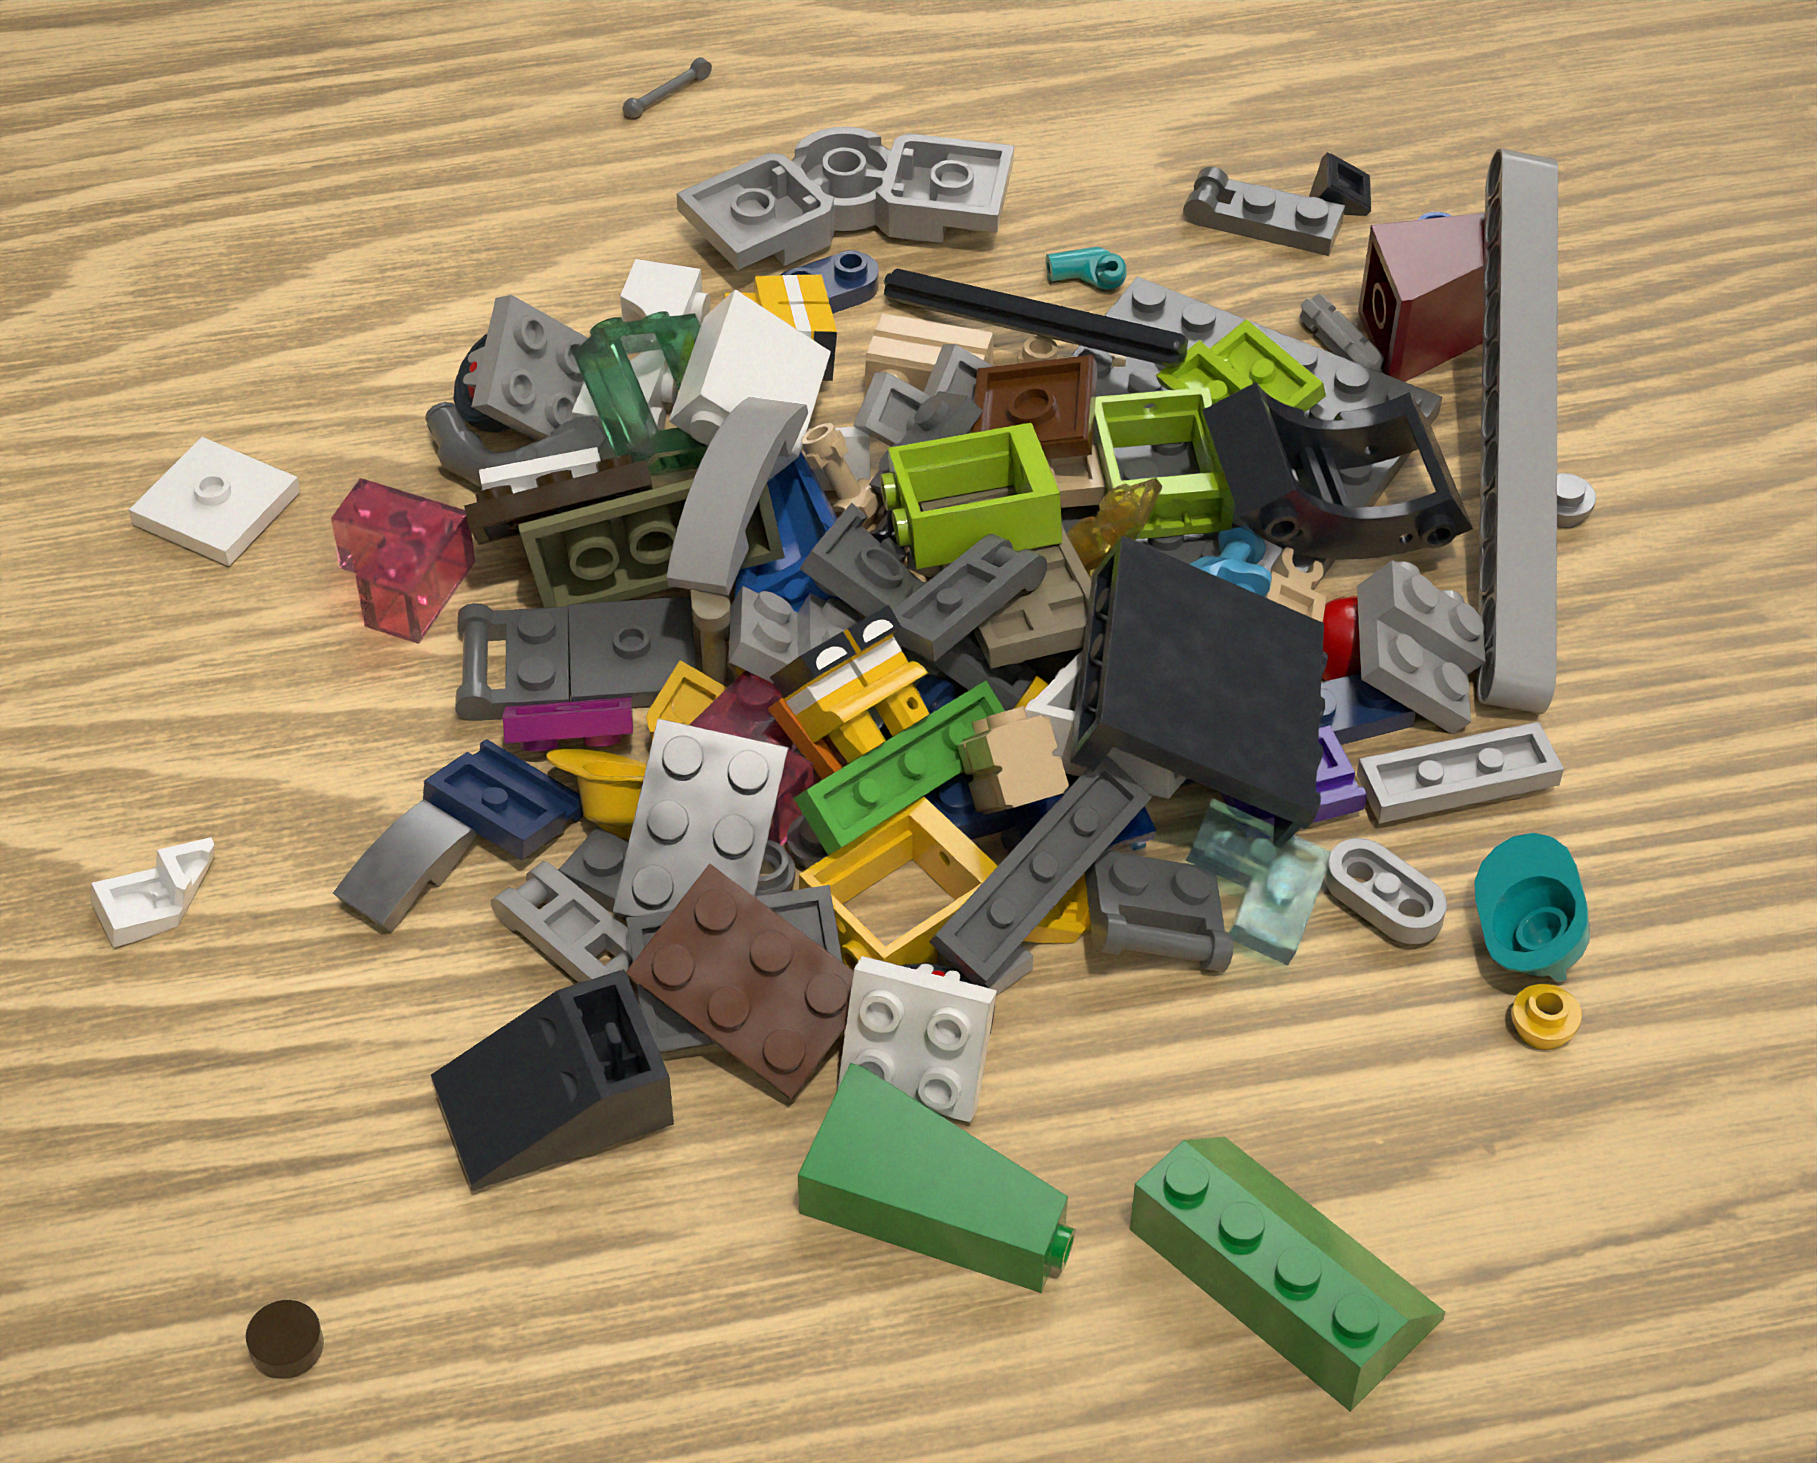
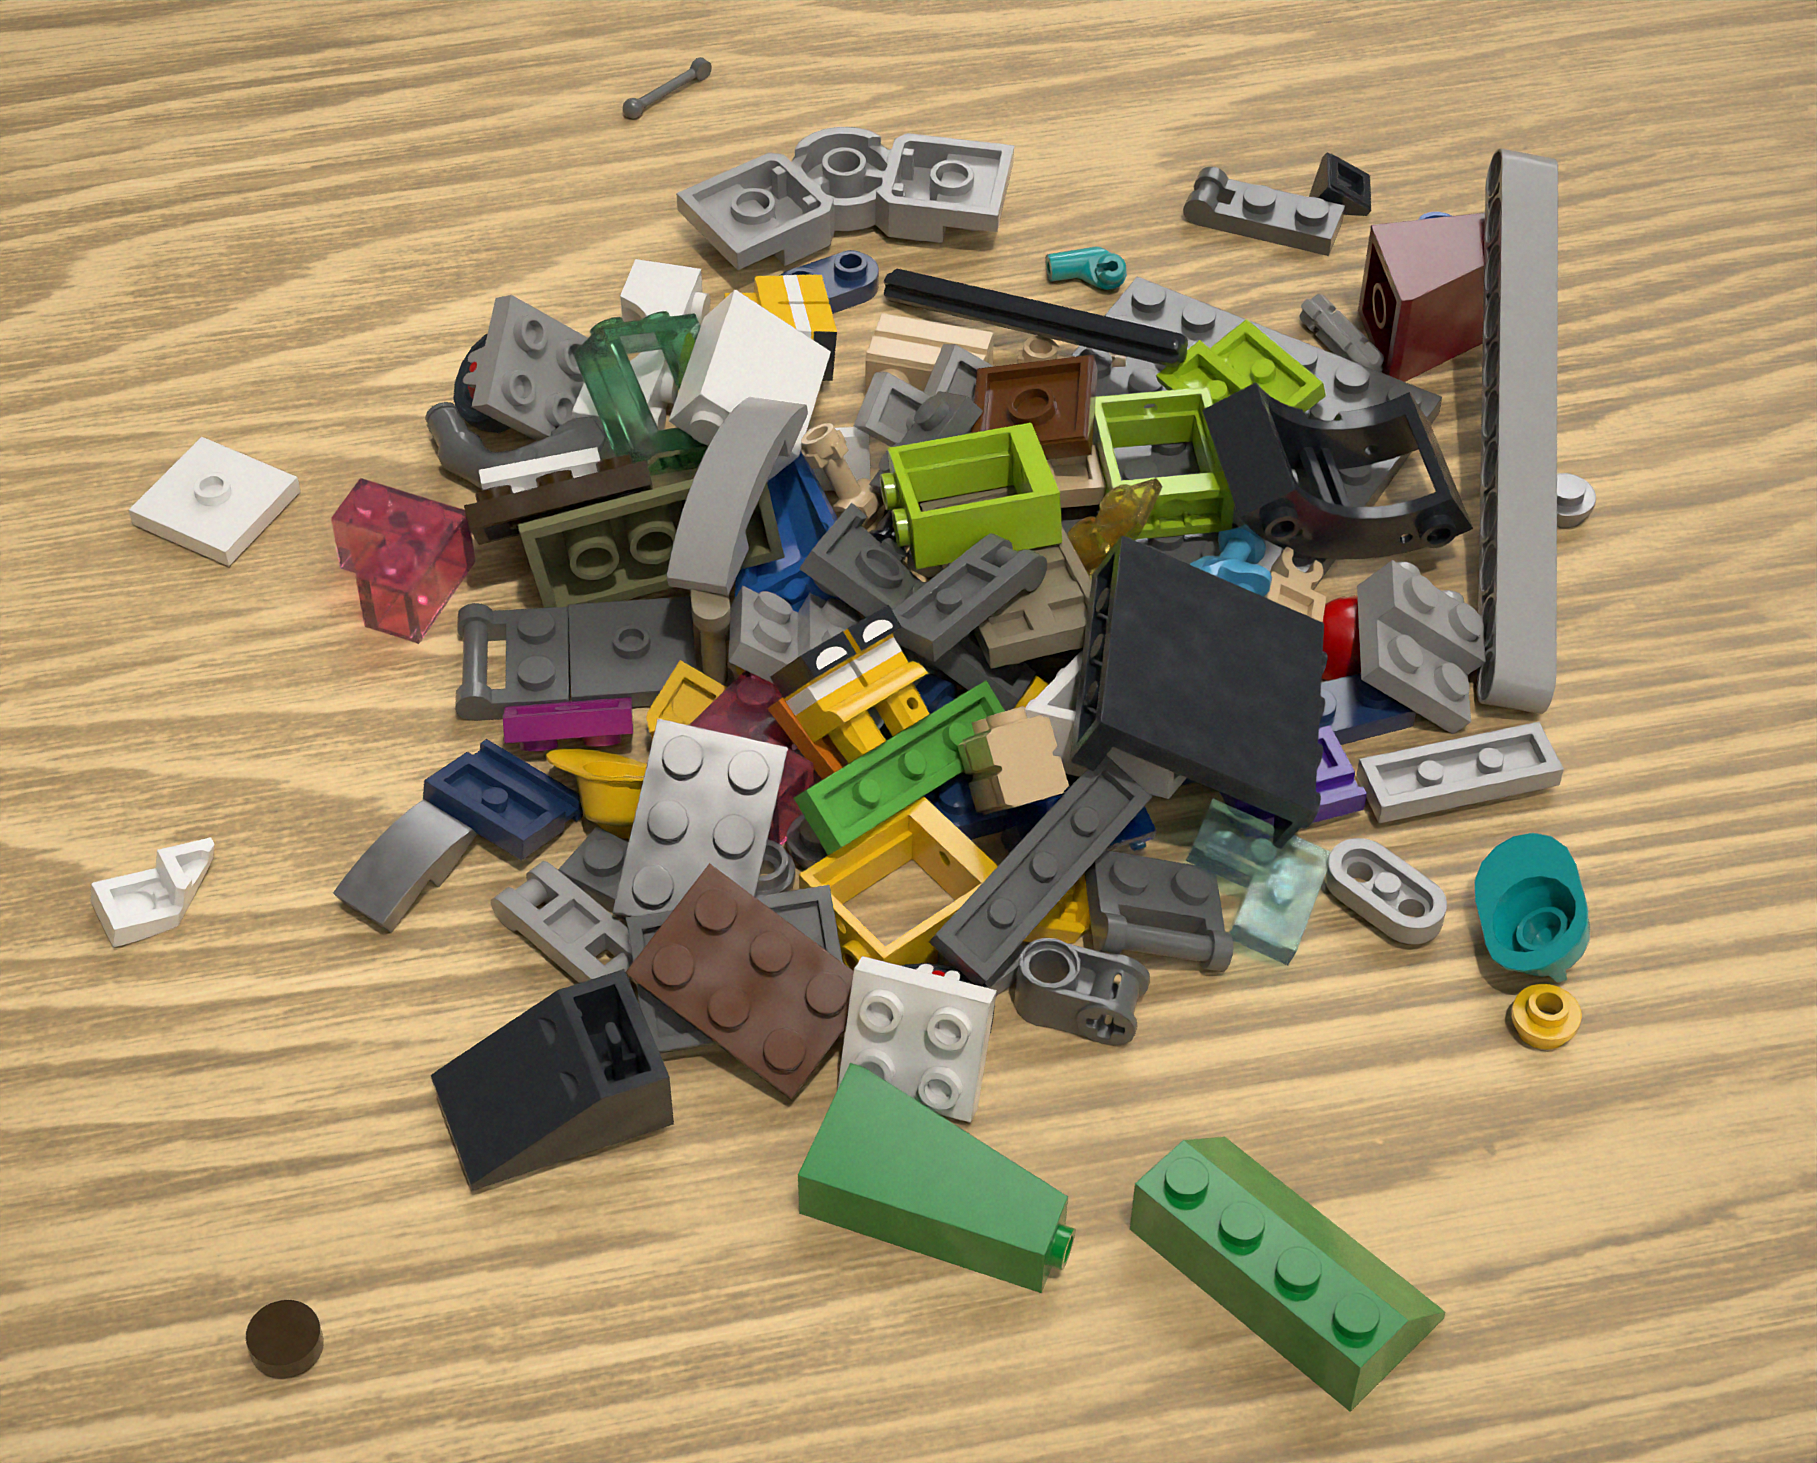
(1079, 990): none -> dark grey piece

